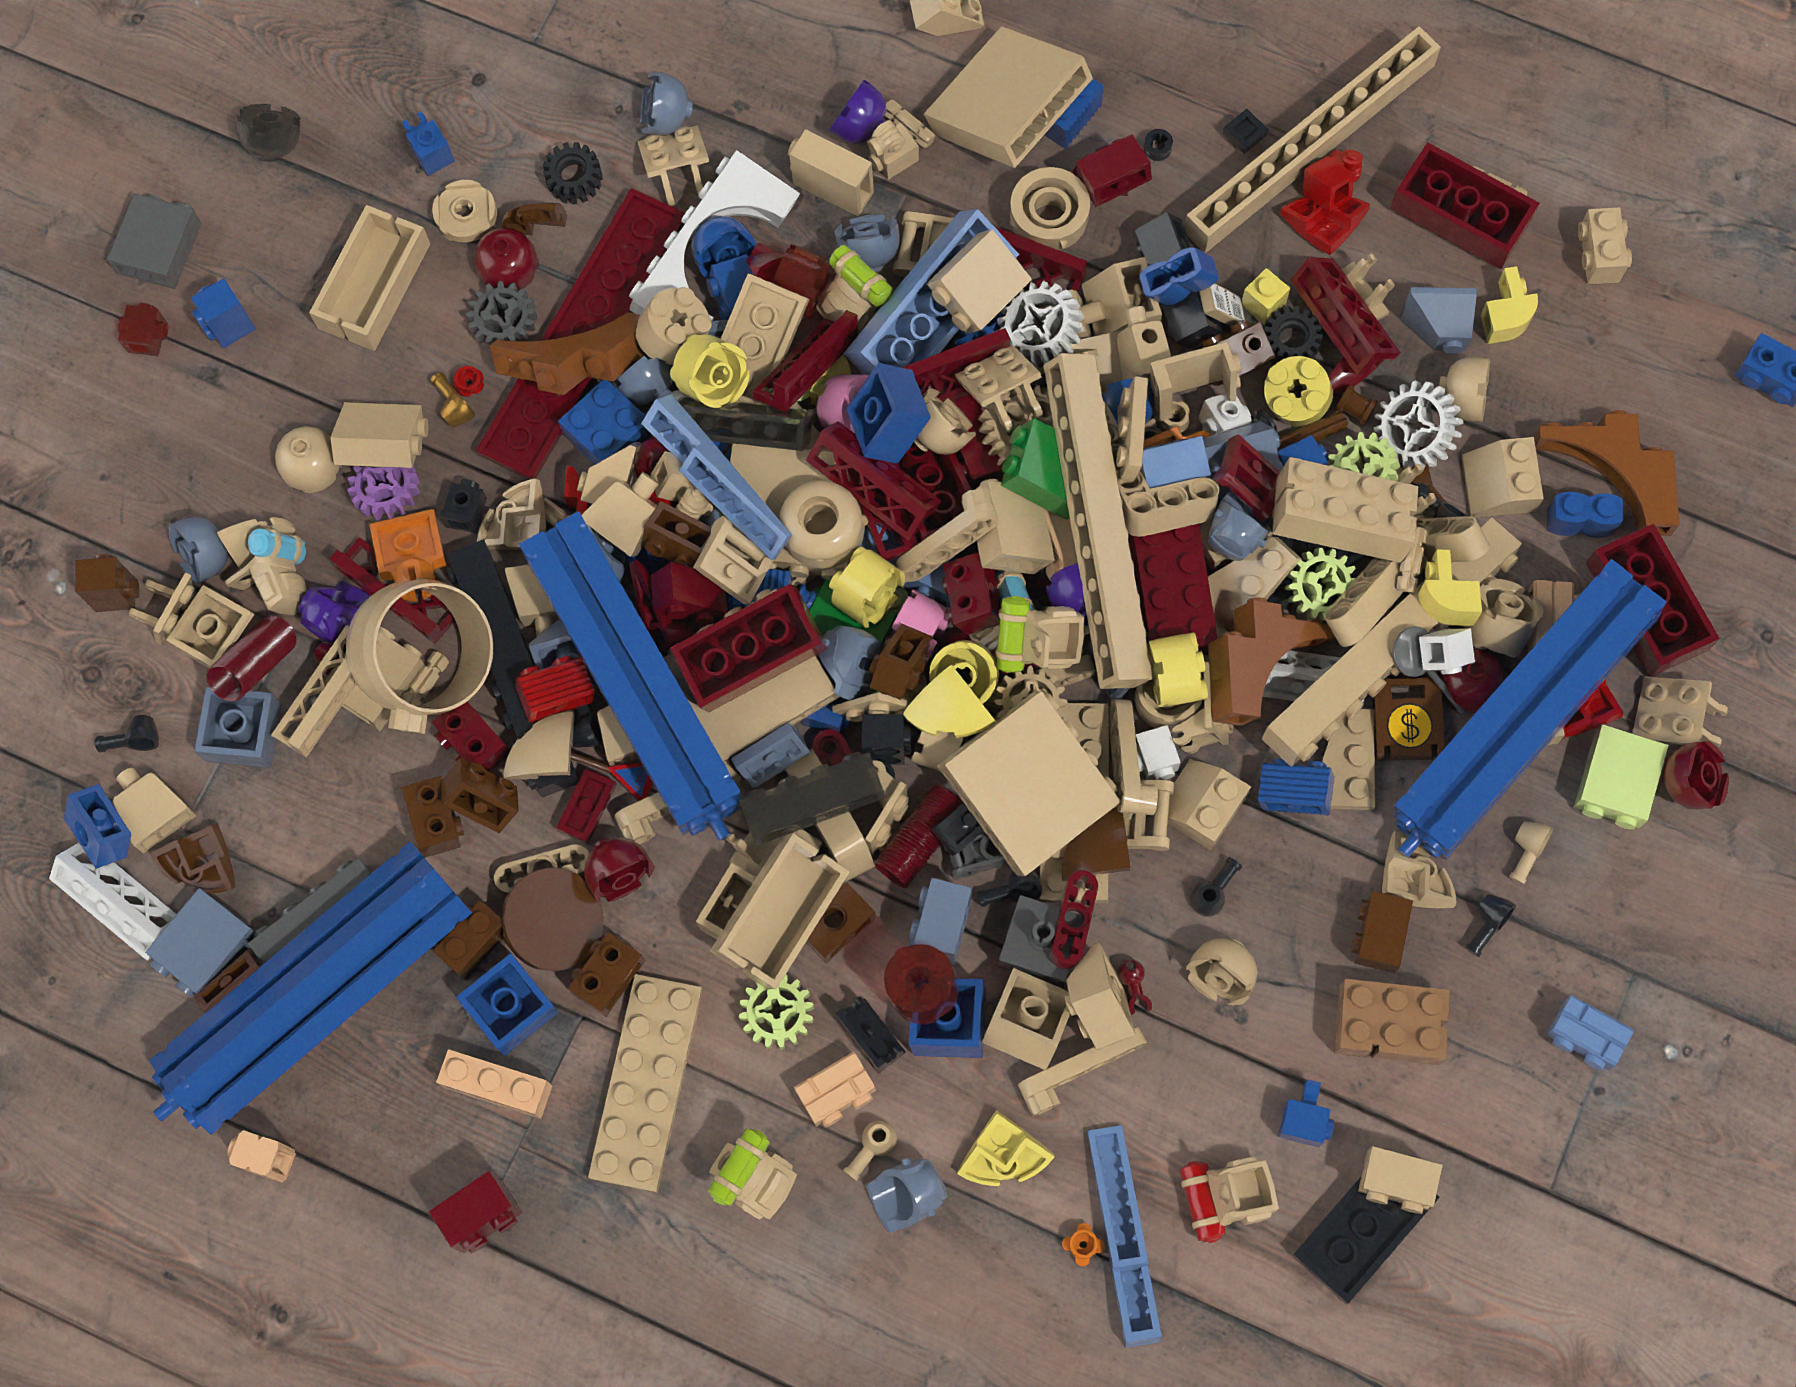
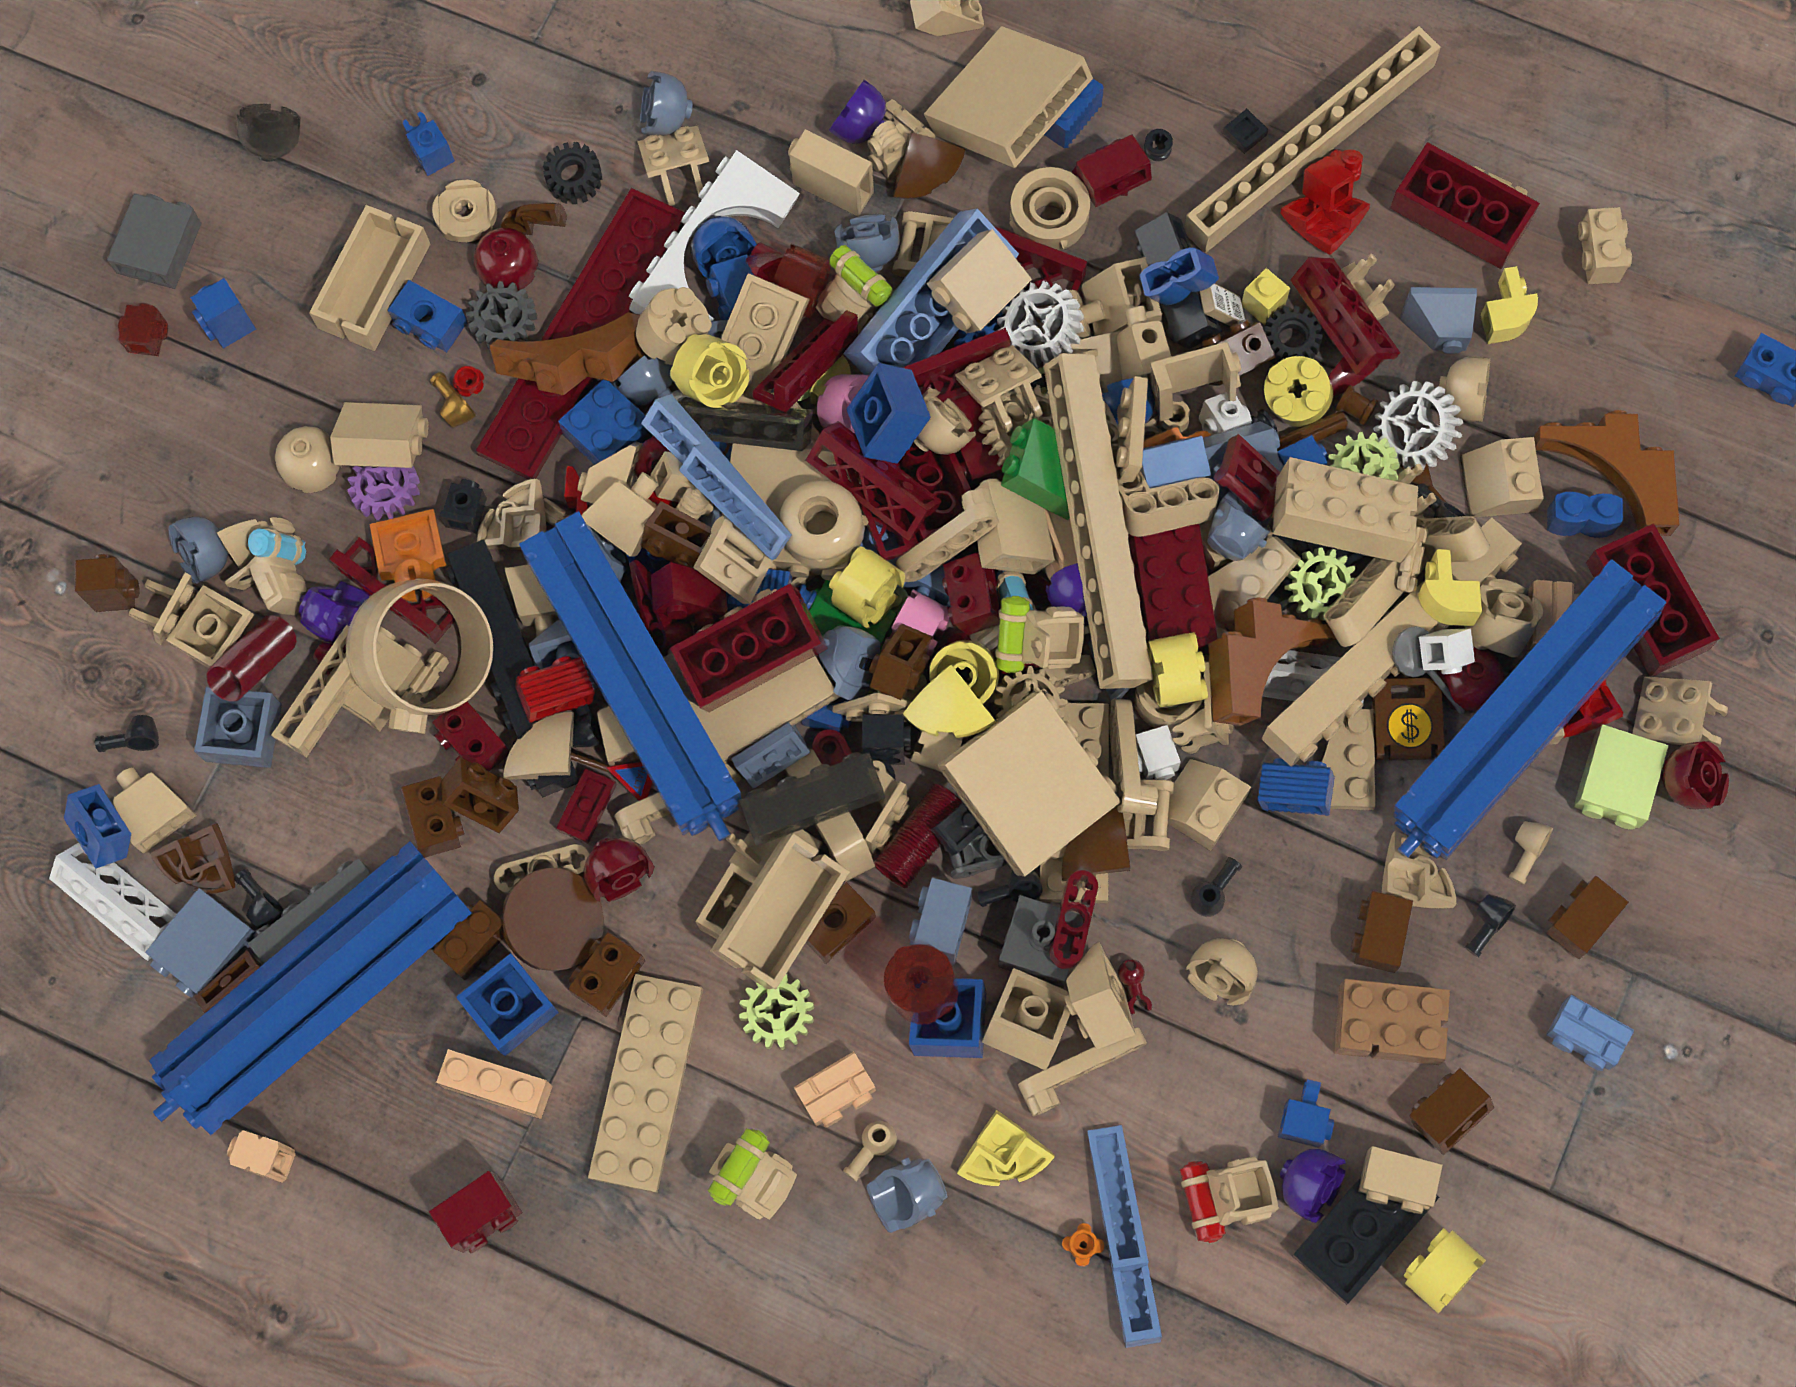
(263, 908): none -> black bar
(414, 304): none -> blue brick
(870, 1034): black hinge -> none
(926, 166): none -> reddish brown brick
(1311, 1181): none -> dark purple cylinder
(1444, 1269): none -> light yellow brick
(1451, 1110): none -> reddish brown brick
(1586, 917): none -> reddish brown brick

